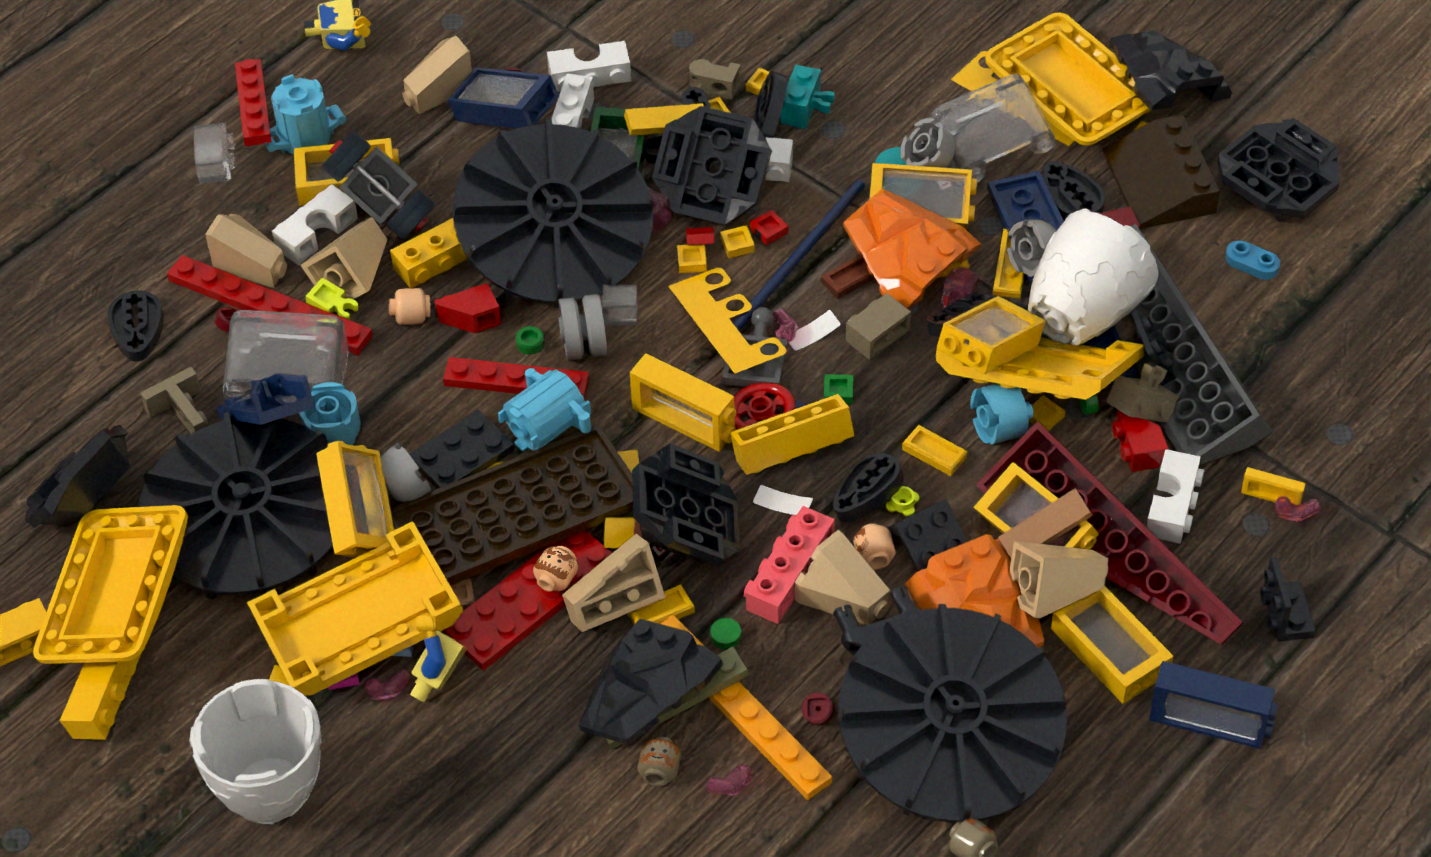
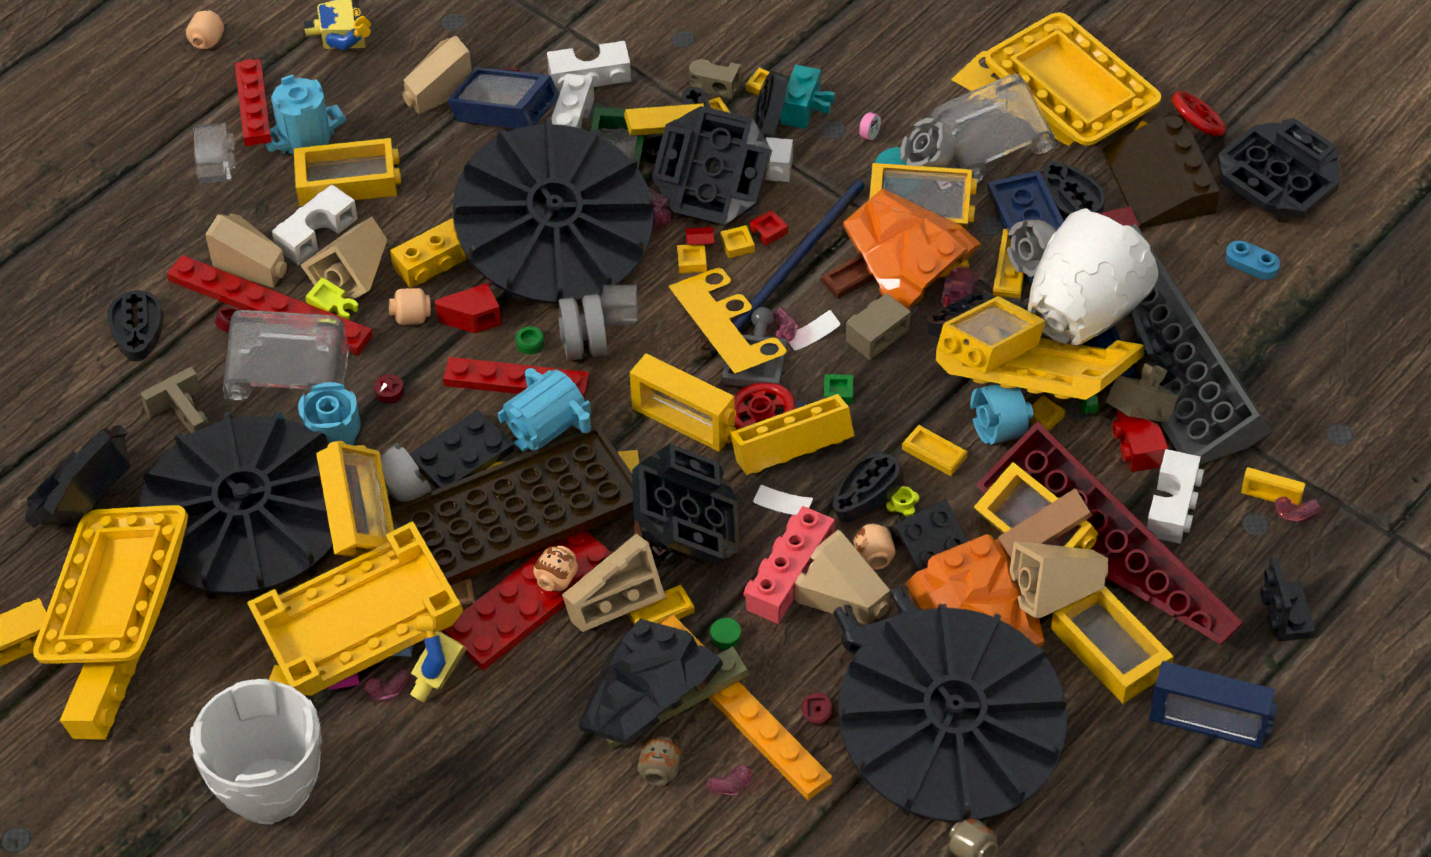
(205, 30): none -> light nougat head
(270, 399): dark blue plate -> none
(378, 185): brick -> none
(389, 388): none -> dark red tile
(618, 531): yellow tile -> none
(870, 126): none -> bright pink tile
(1164, 68): black wedge -> none
(1199, 114): none -> red plate

